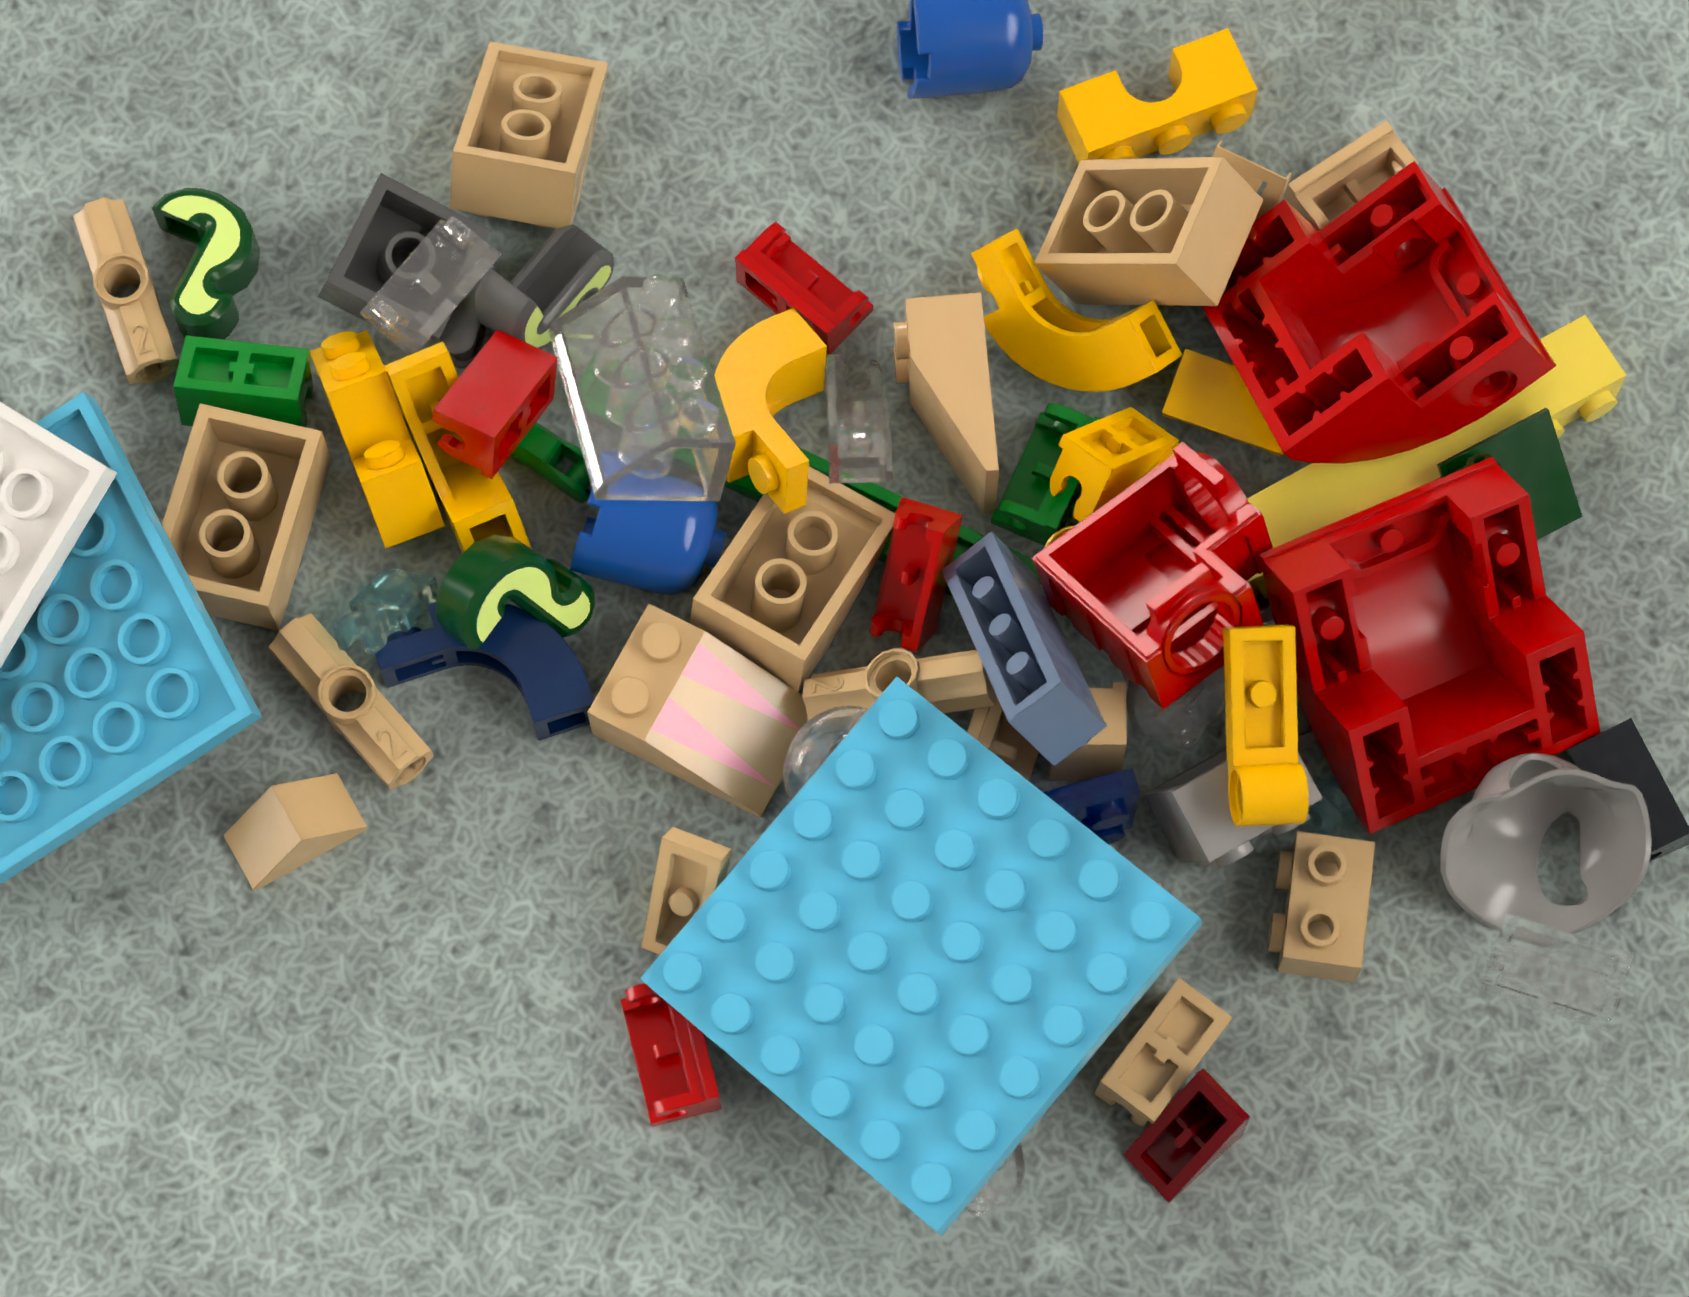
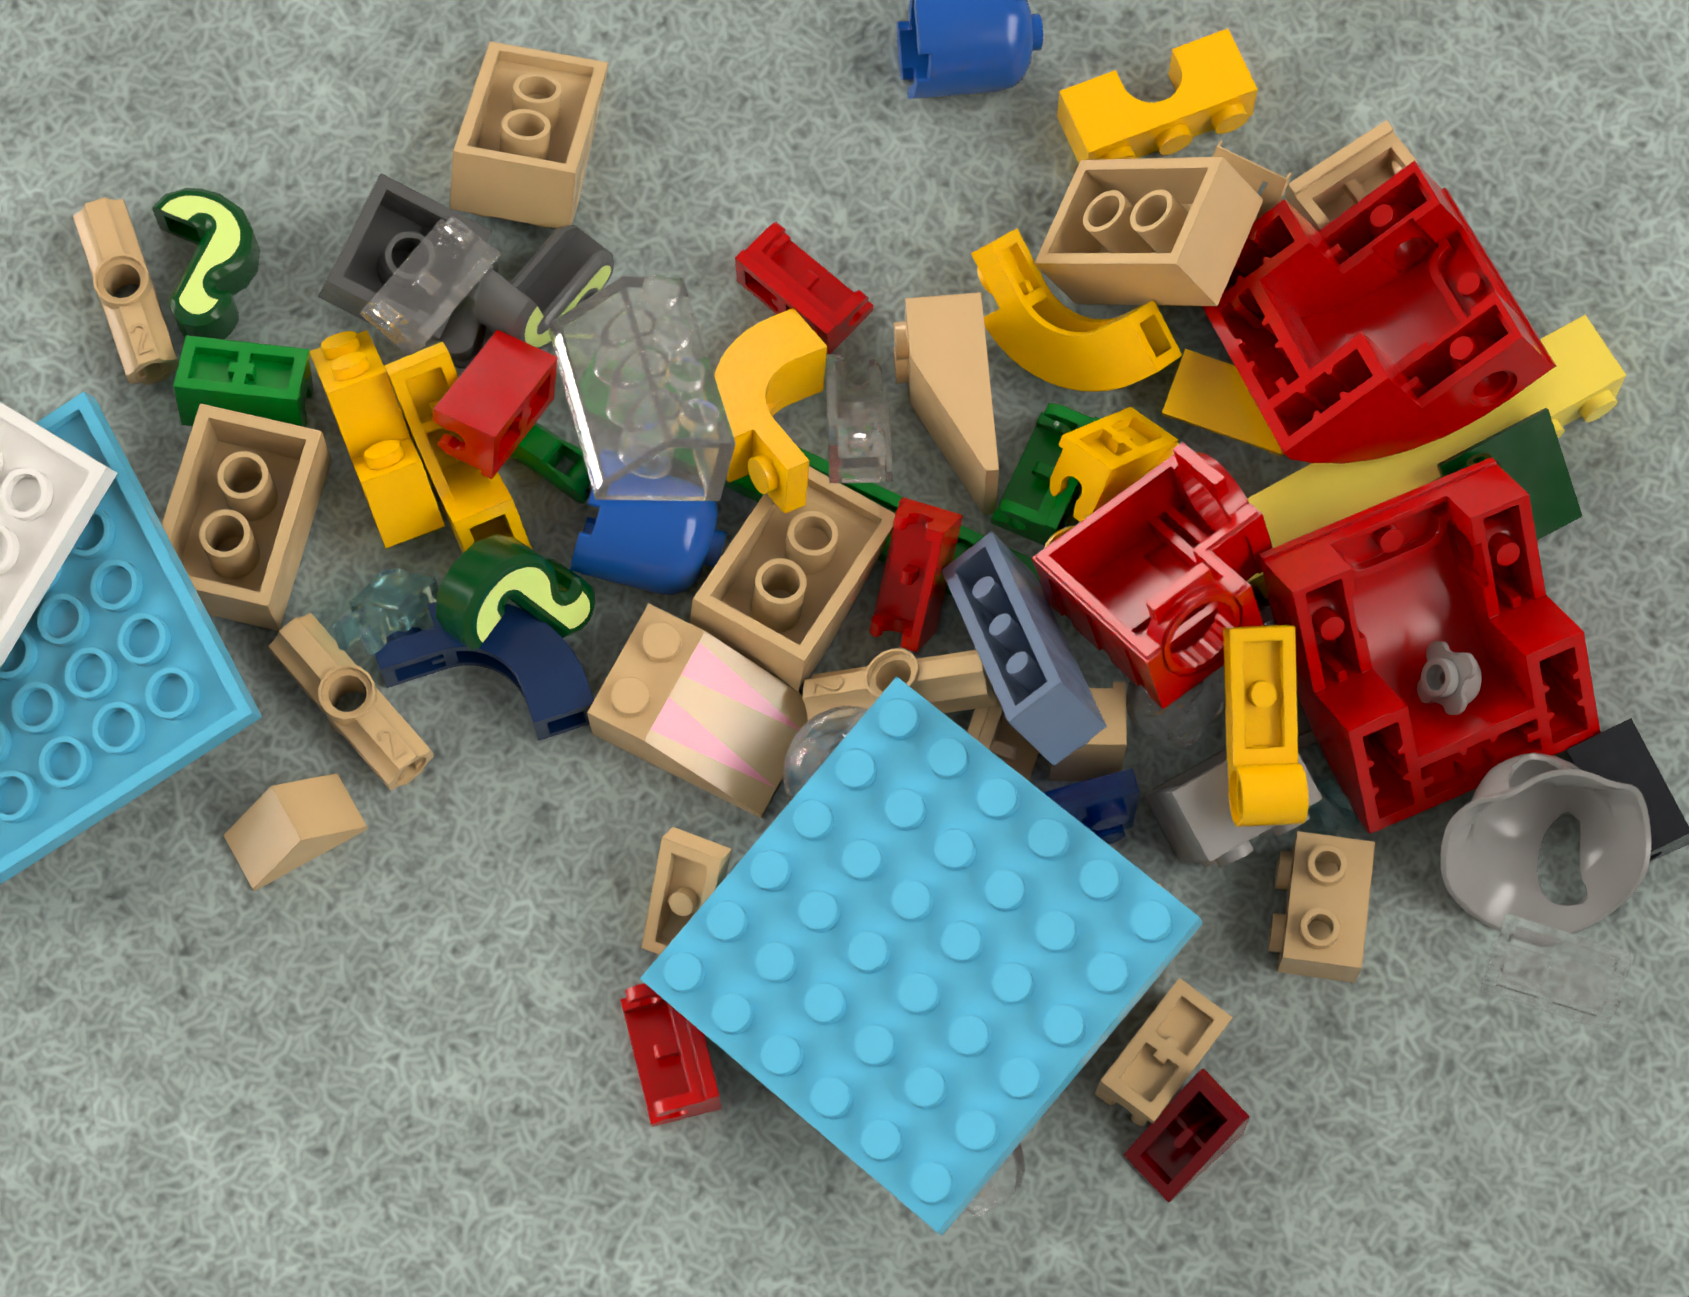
(1449, 678): none -> light grey plate

